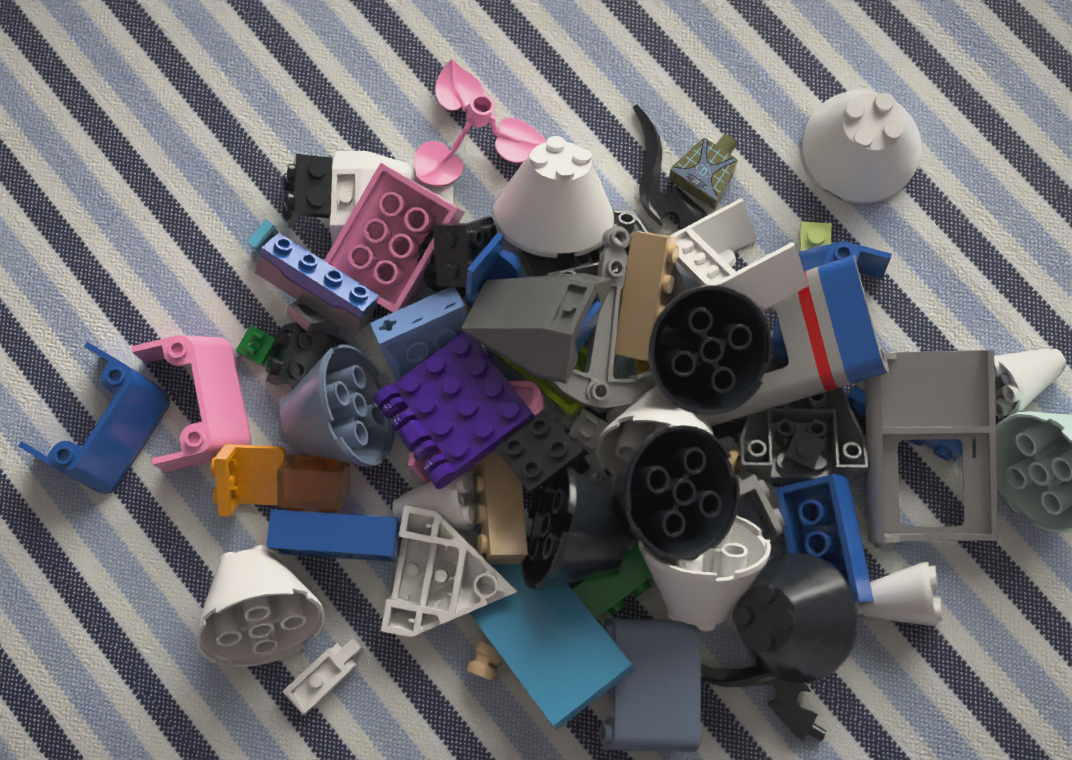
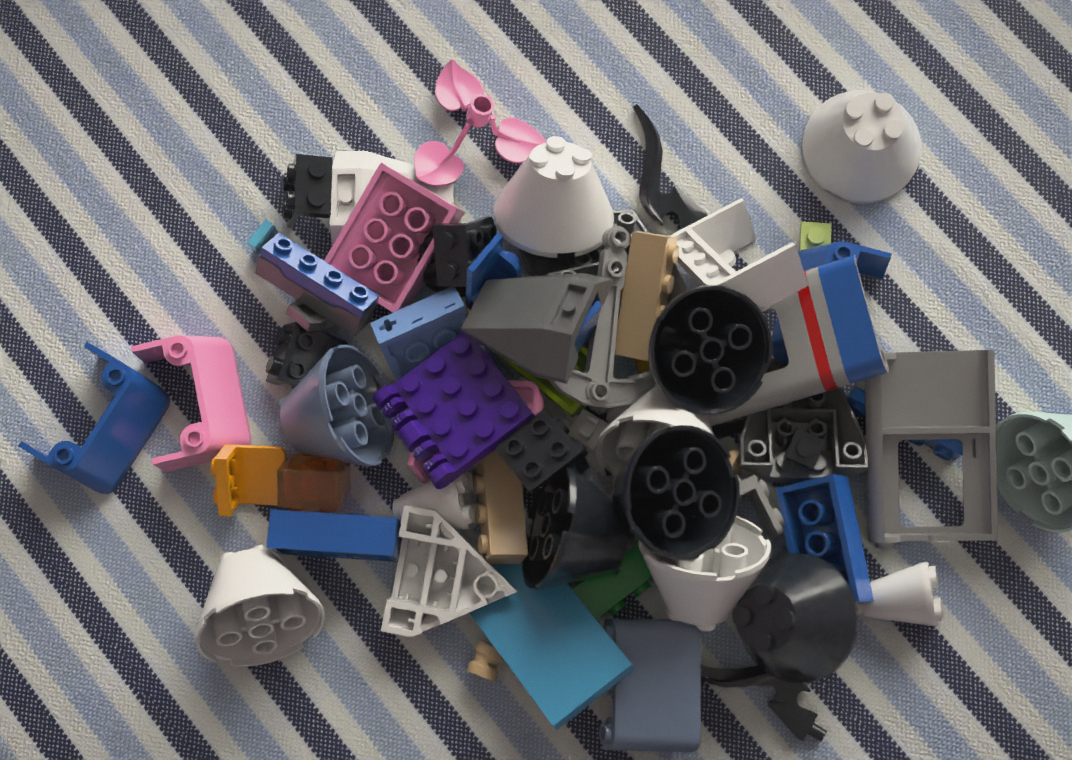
(256, 346): green tile -> none
(322, 676): white hinge -> none
(706, 170): olive torso -> none
(1023, 377): white cone -> none

